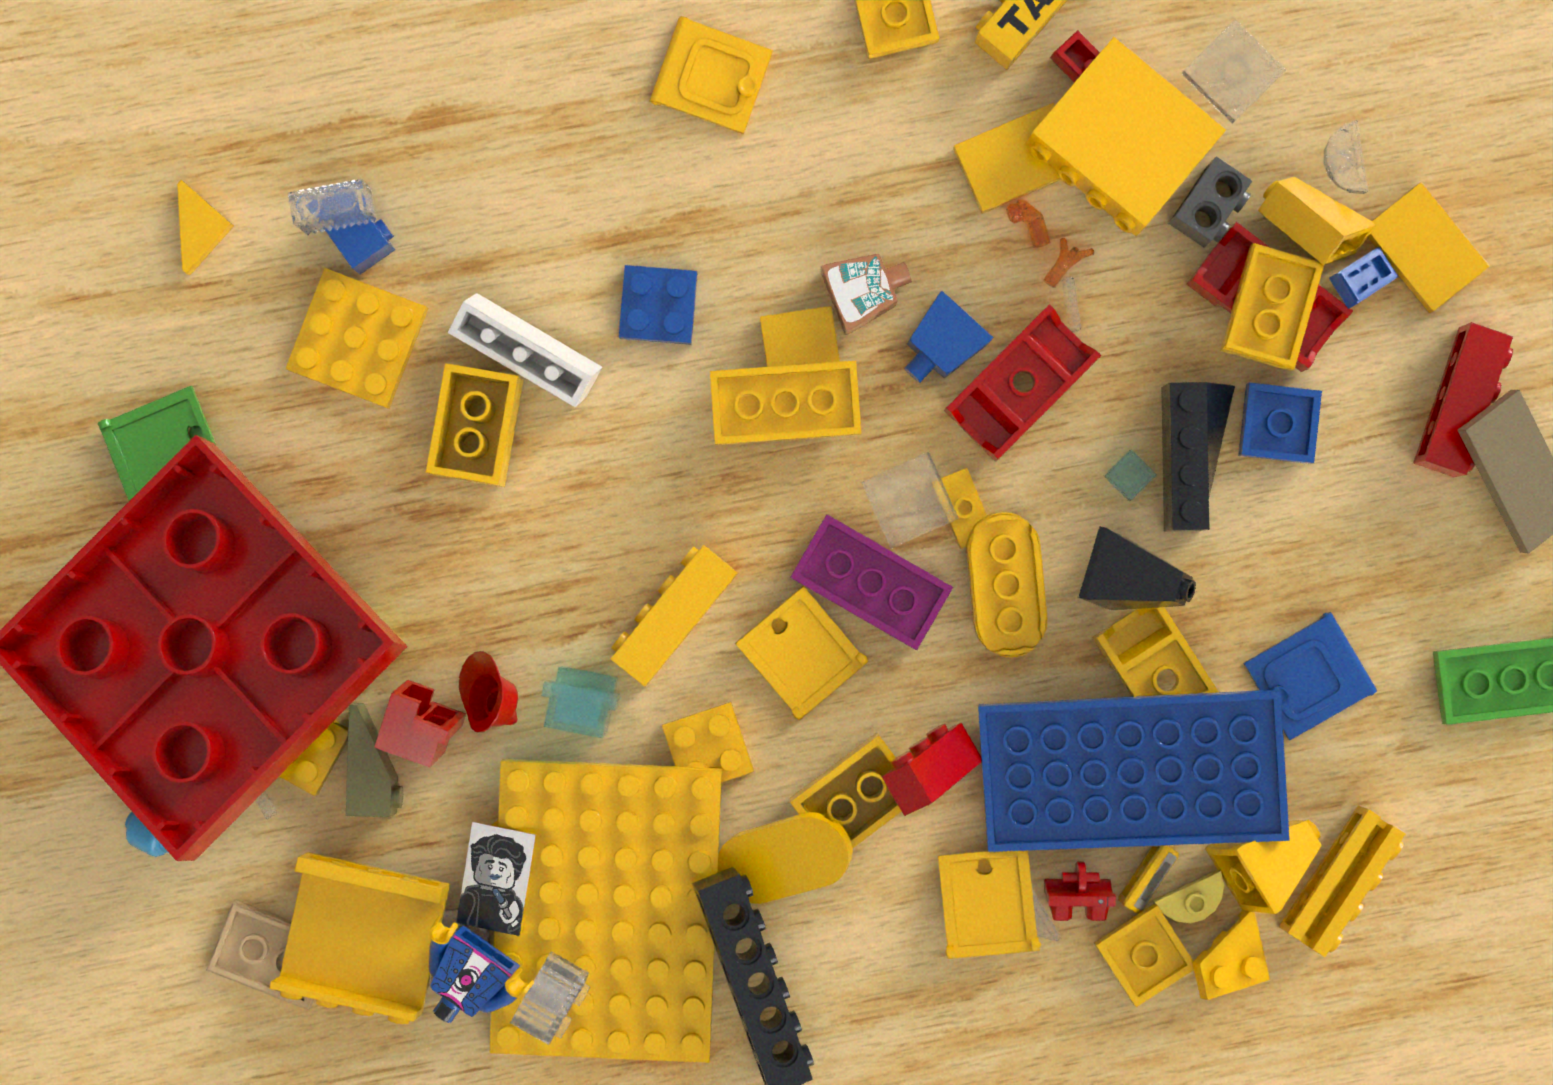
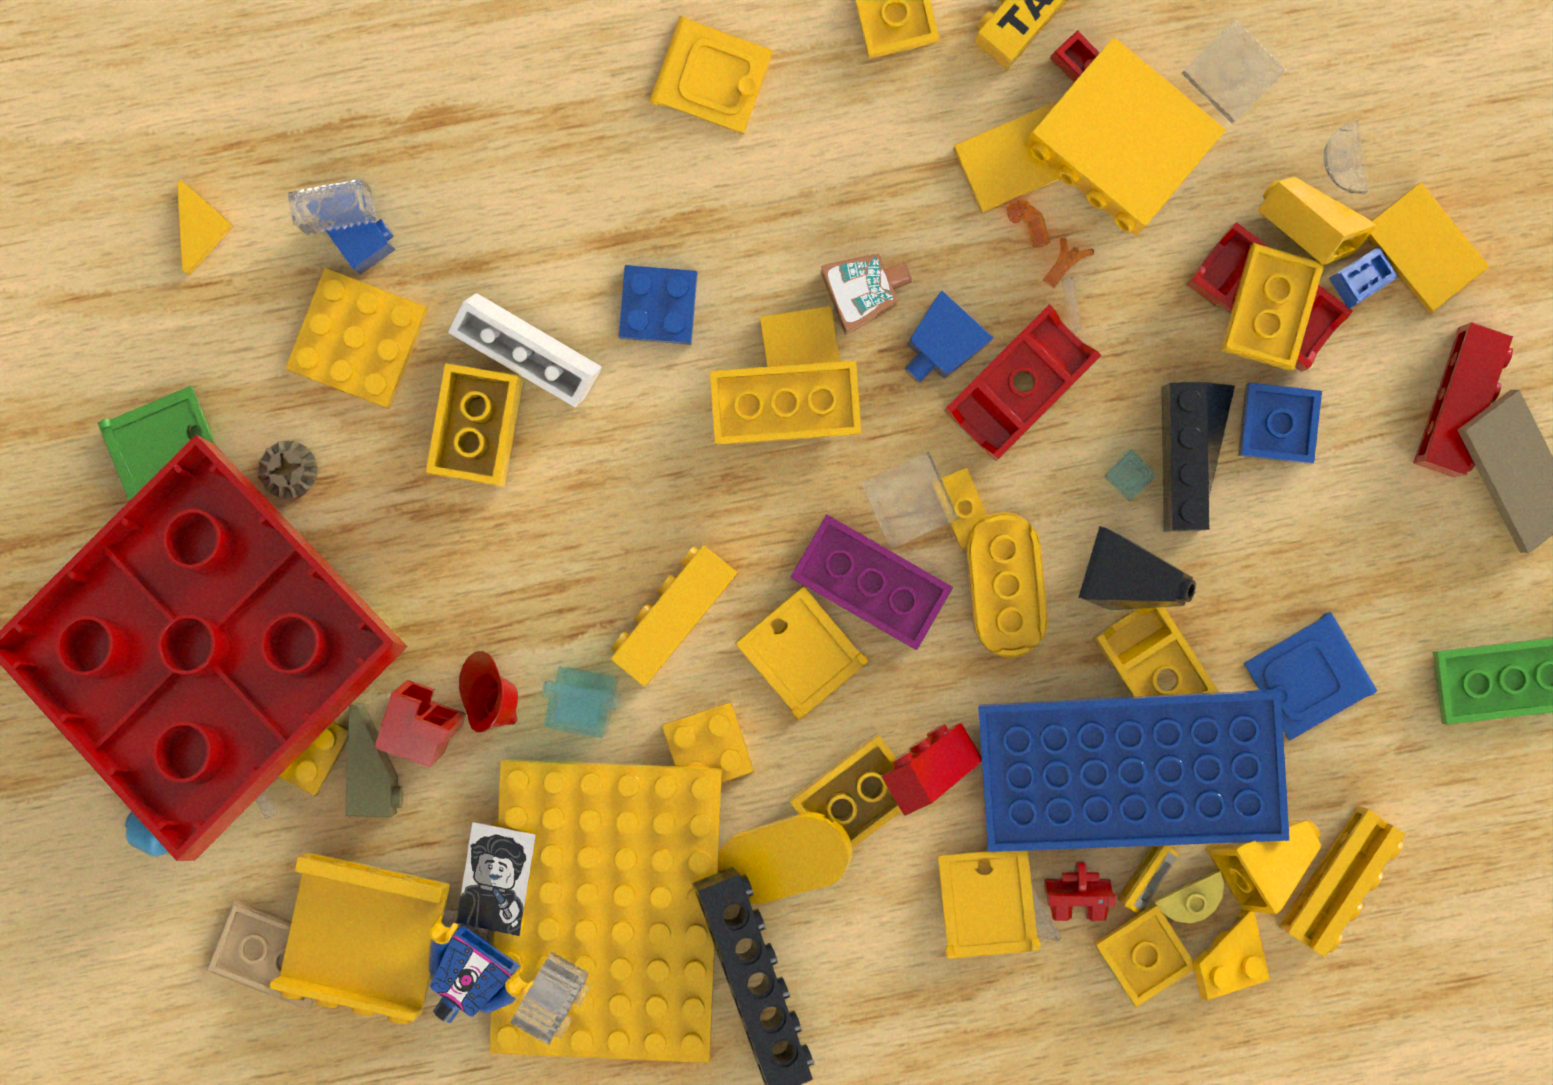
(301, 478): none -> dark tan gear
(1205, 198): dark grey brick -> none

